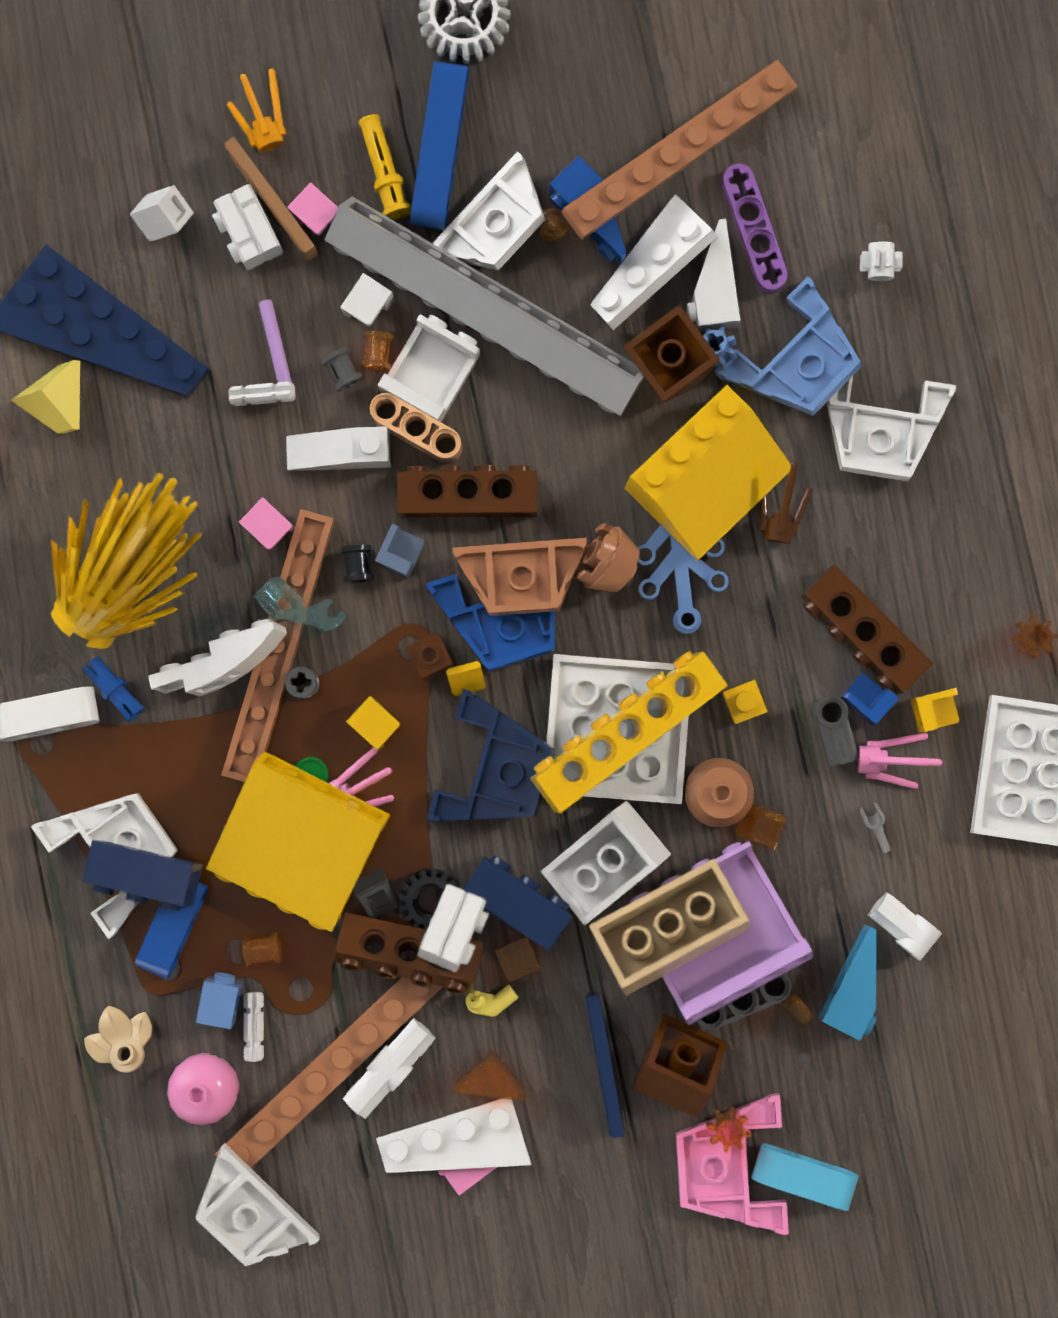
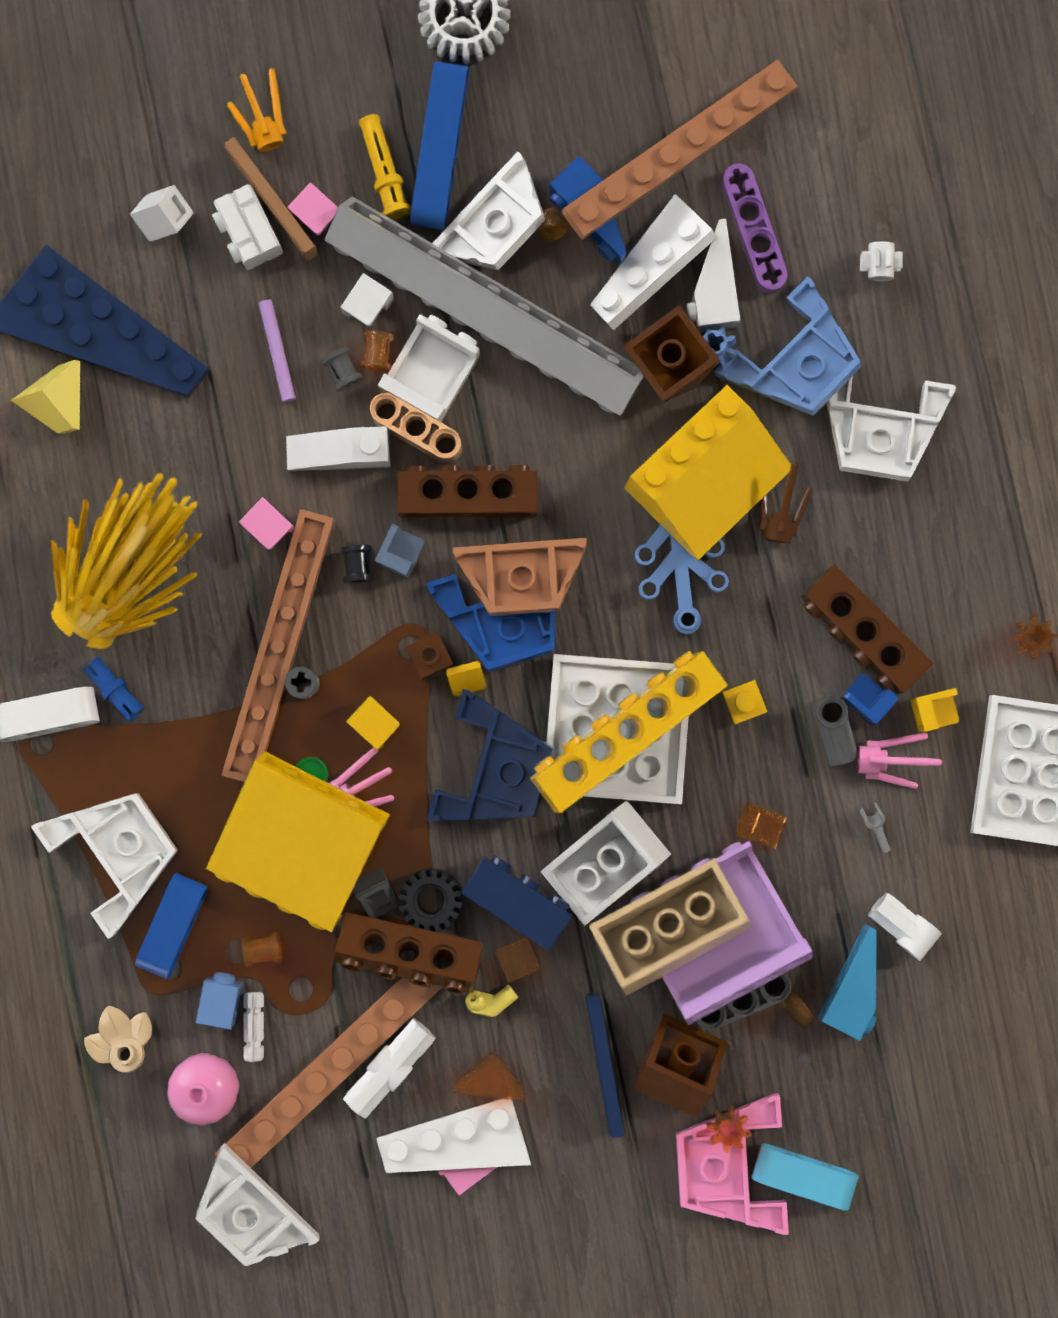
(142, 875): dark blue brick -> none
(229, 660): white slope -> none
(262, 393): white axle -> none
(312, 616): clear light blue piece -> none
(452, 928): white brick -> none
(608, 560): nougat cone -> none
(719, 792): nougat cone -> none

